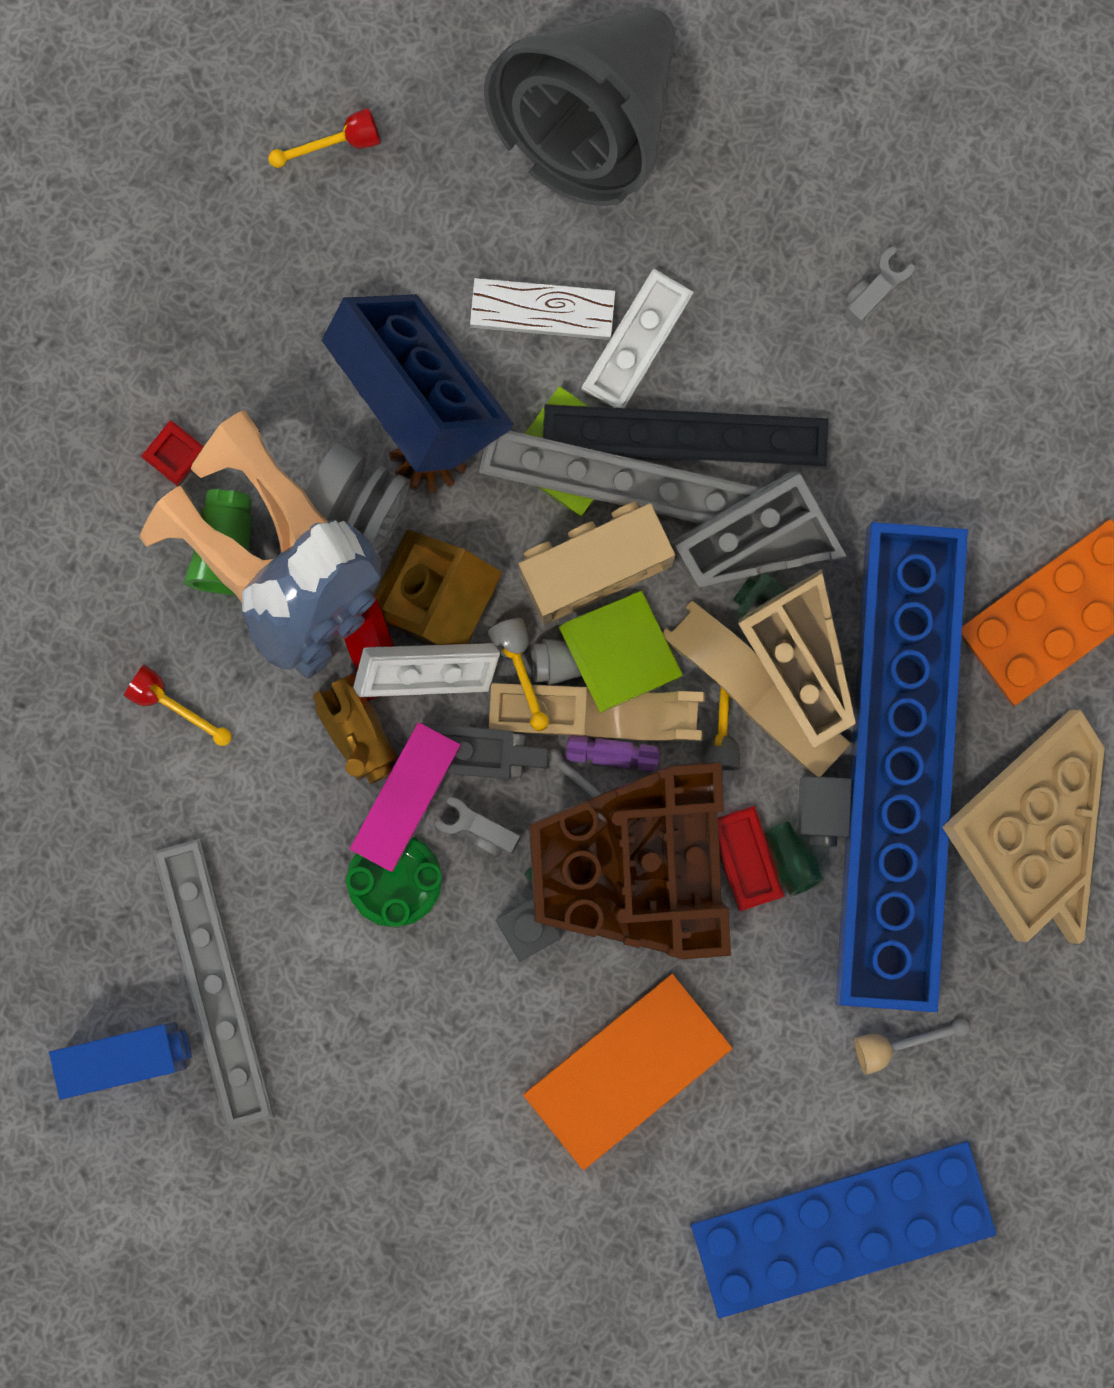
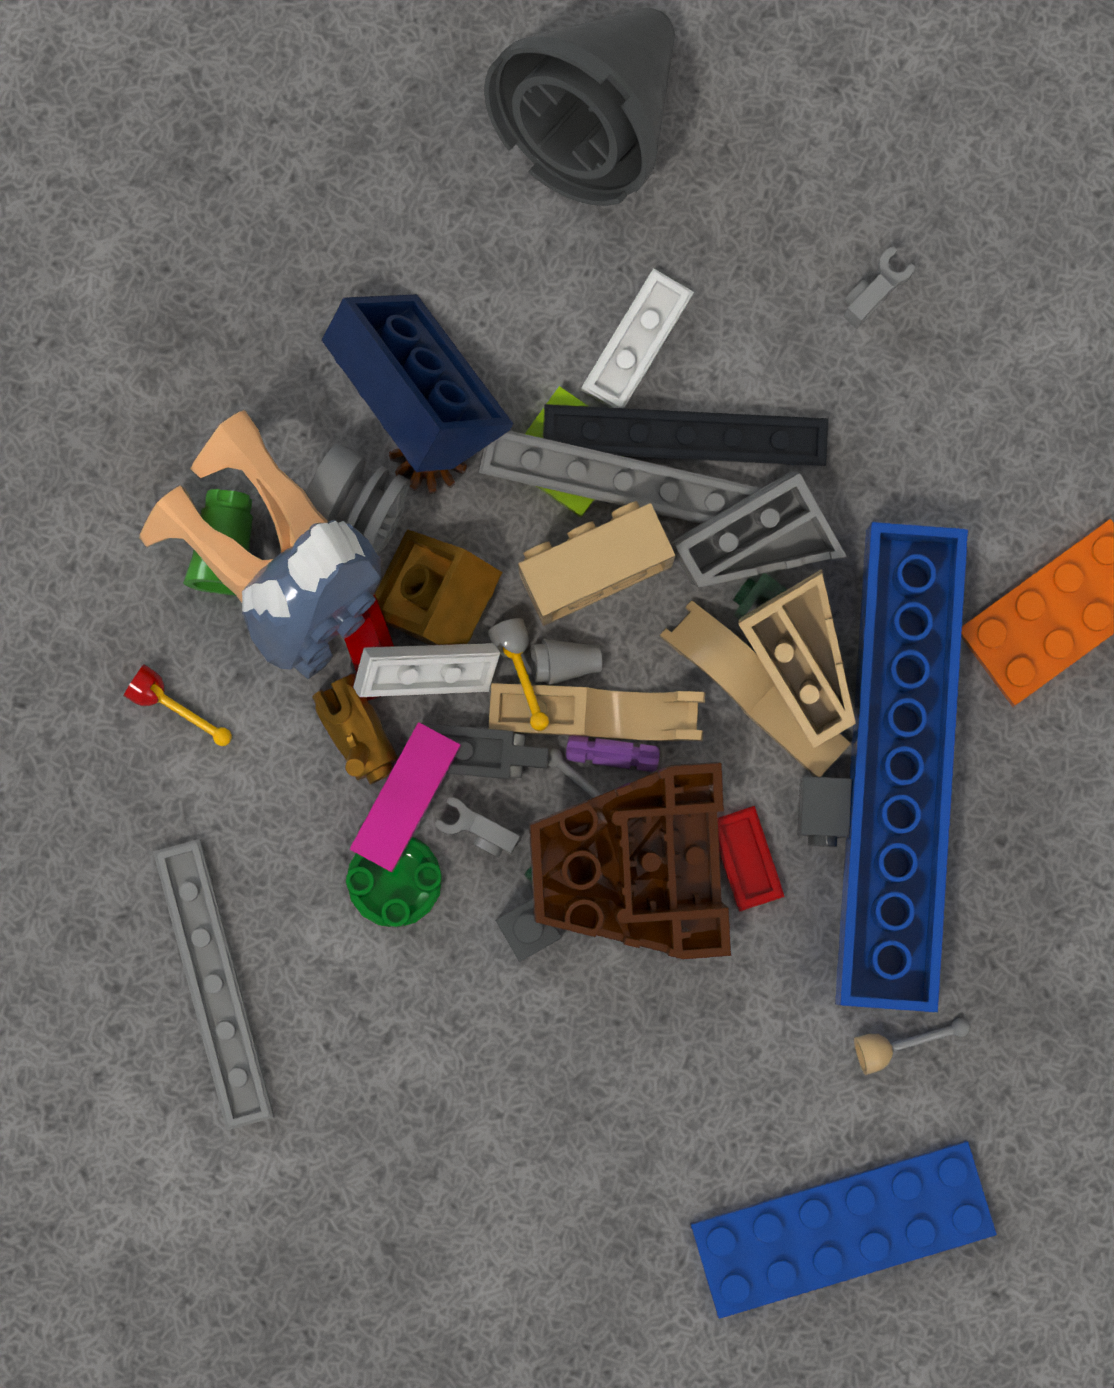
(120, 1060): blue brick -> none
(173, 453): red tile -> none
(358, 131): hinge -> none
(542, 309): white tile -> none
(620, 651): lime tile -> none
(627, 1071): orange tile -> none
(722, 747): dark grey hinge -> none
(794, 862): clear green cone -> none
(1036, 831): tan wing -> none

